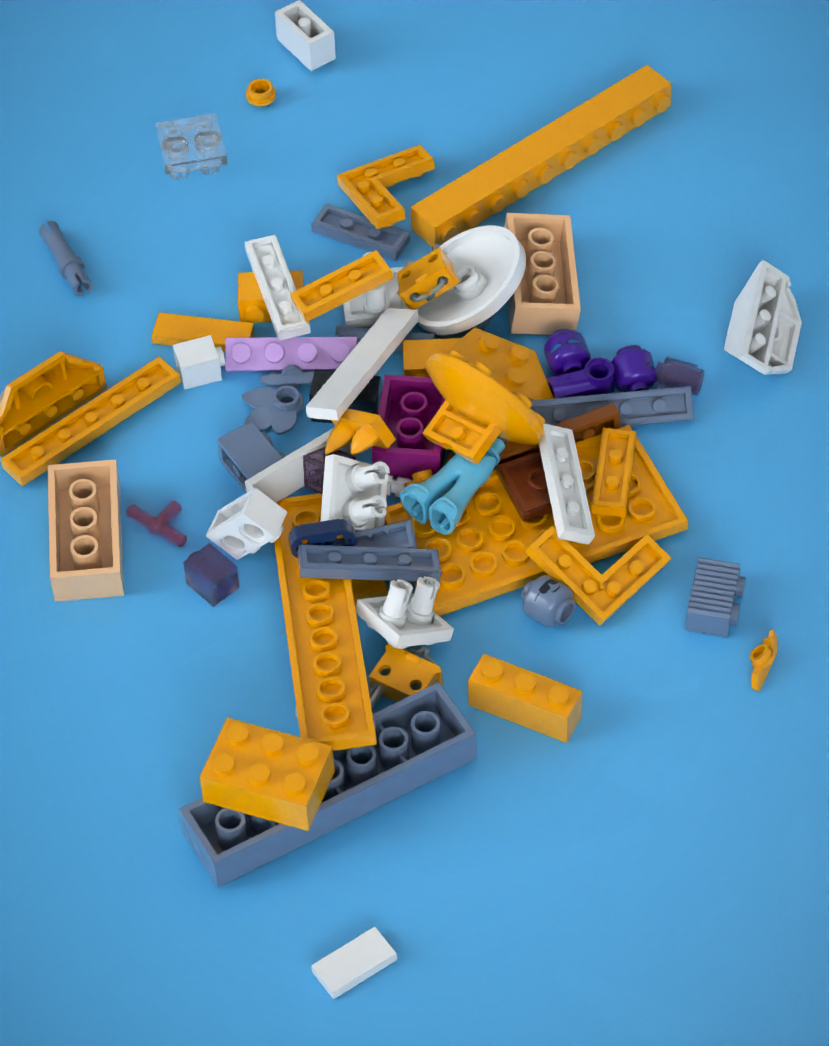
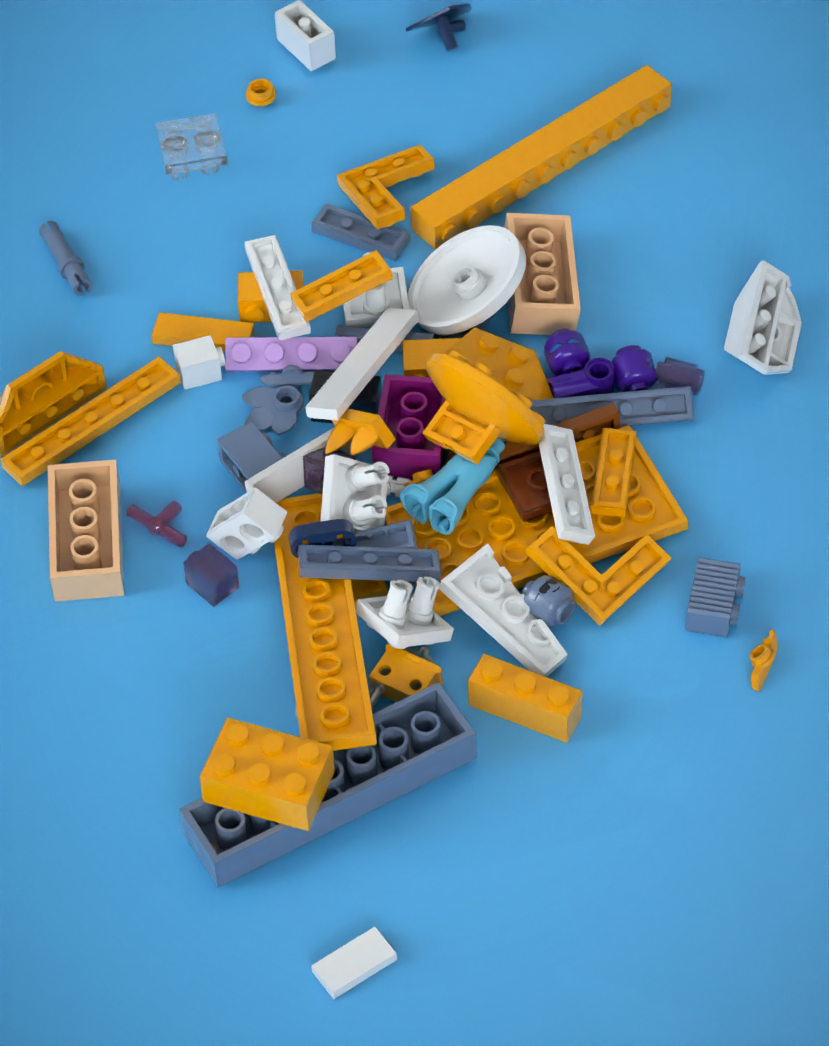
(426, 278): light orange piece -> none
(445, 27): none -> dark blue shield
(495, 604): none -> white wing

